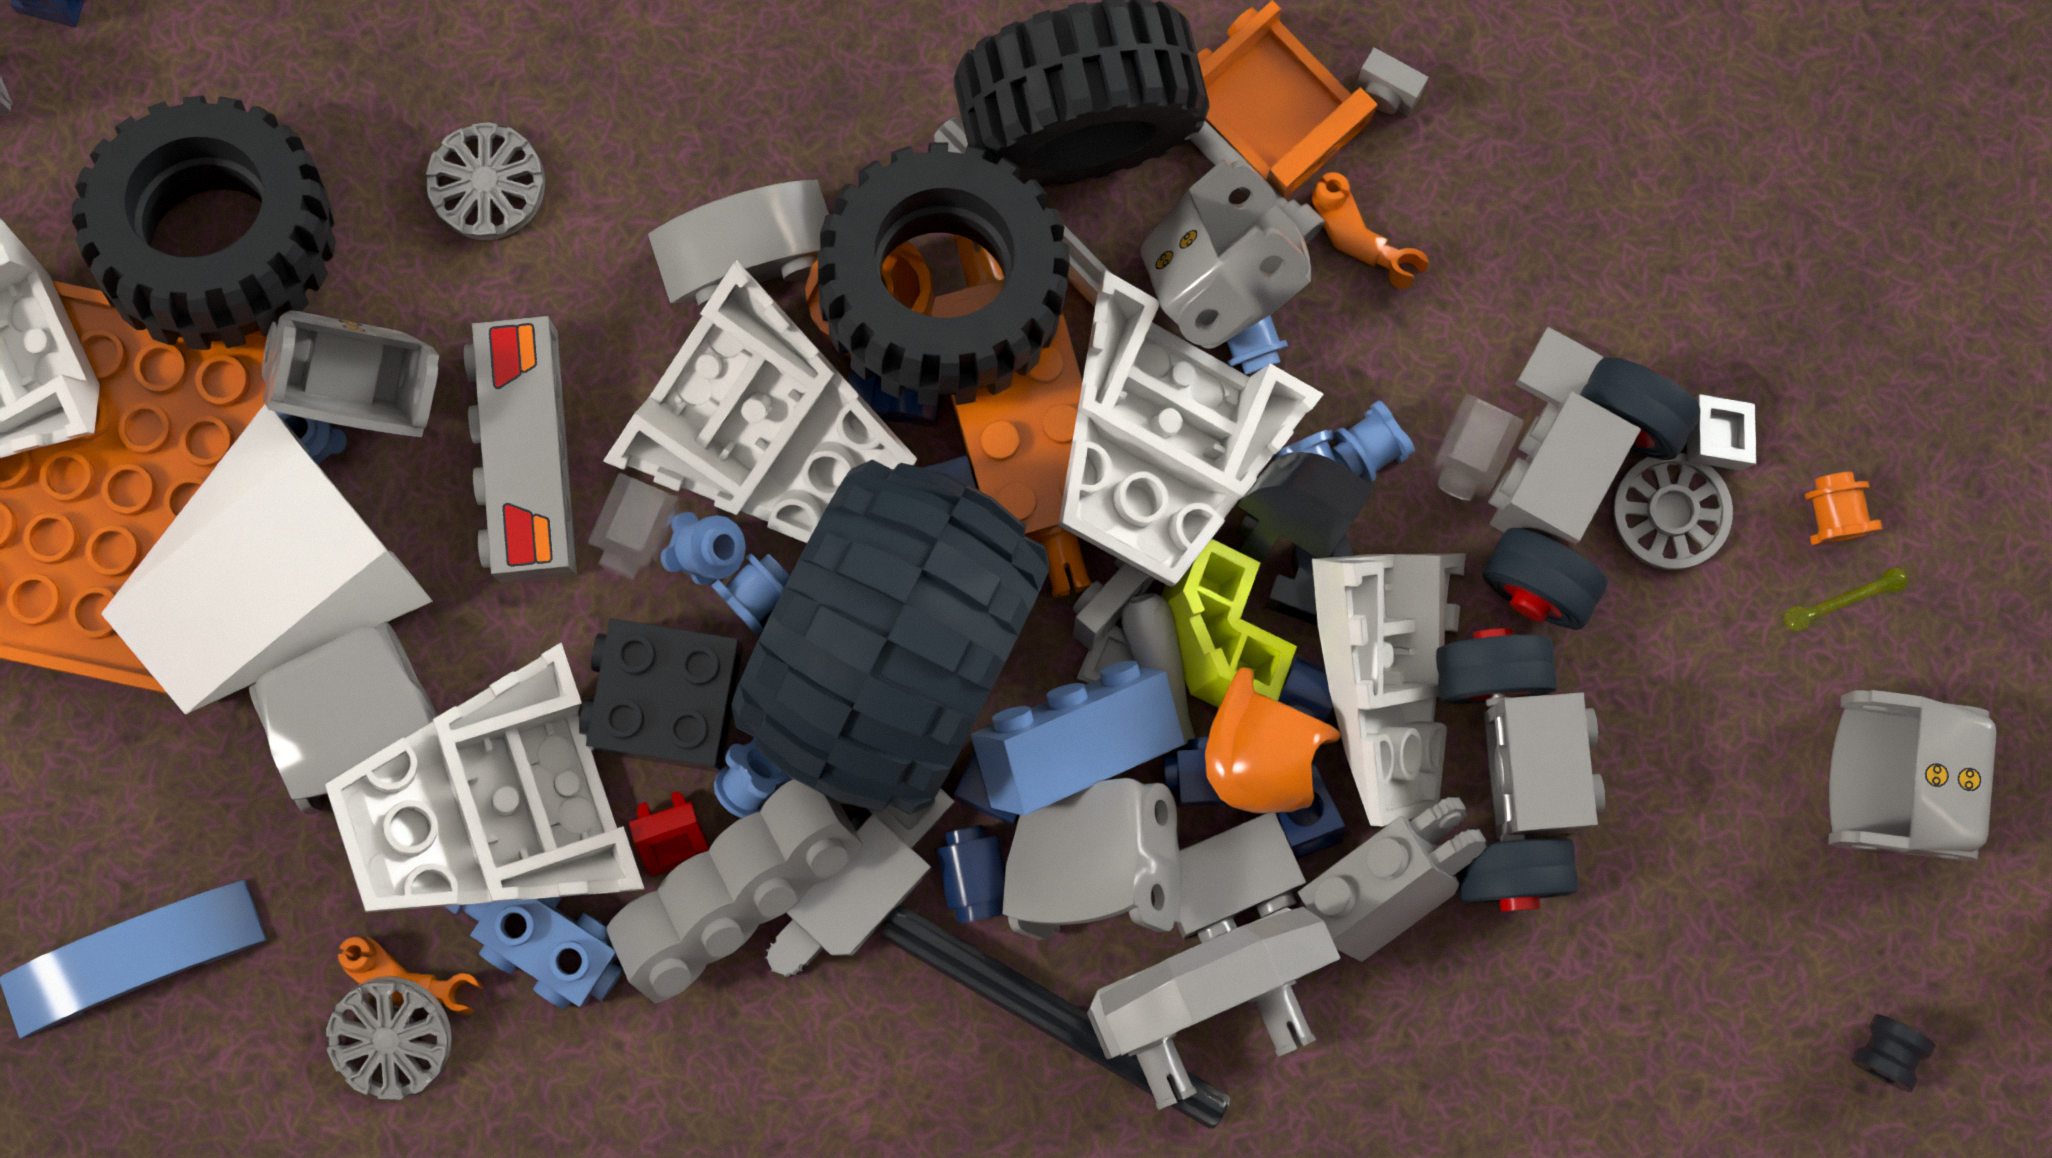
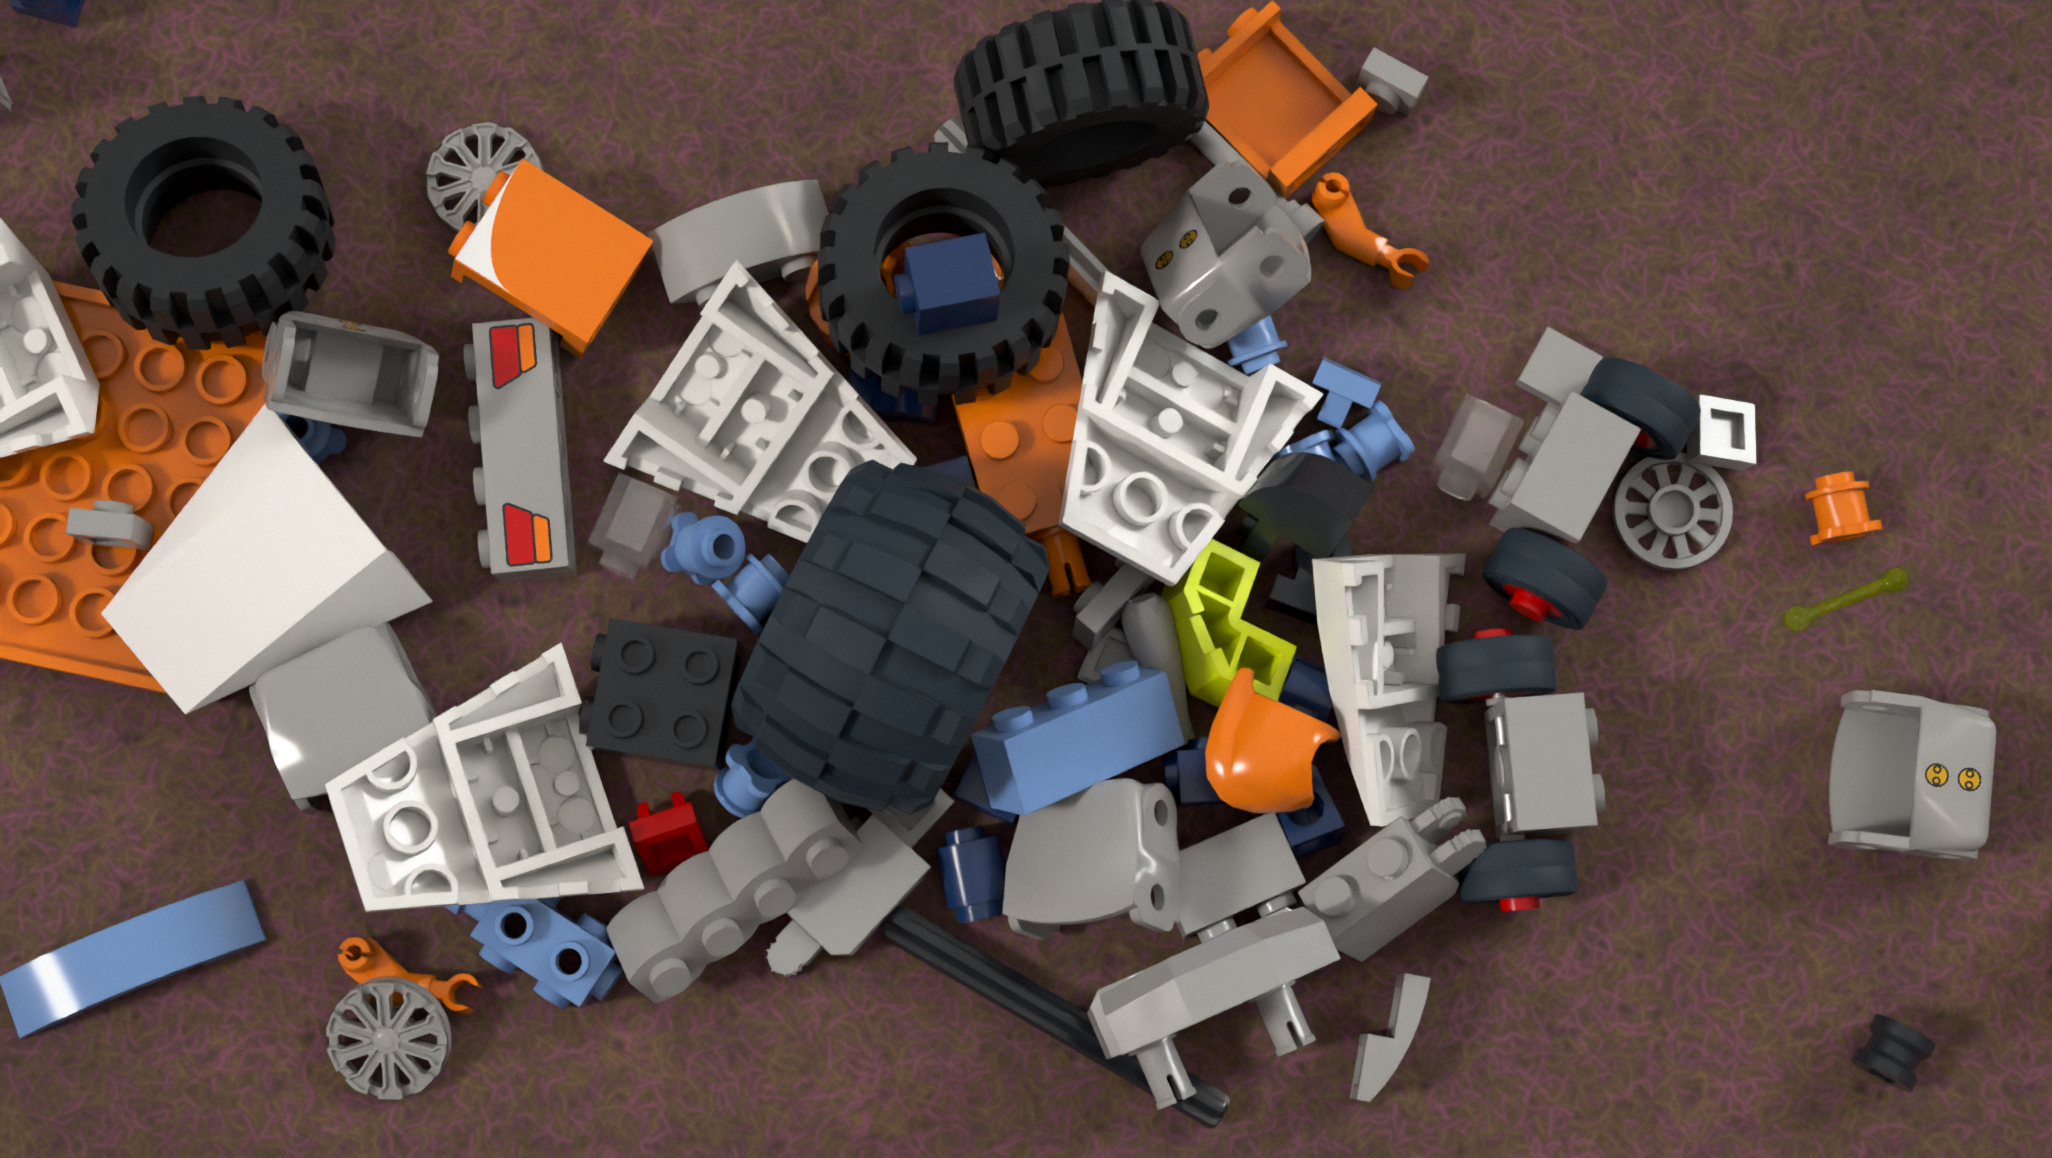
(110, 525): none -> light grey plate
(550, 254): none -> orange panel
(948, 284): none -> dark blue brick
(1344, 388): none -> medium blue tile
(1381, 1055): none -> light grey slope

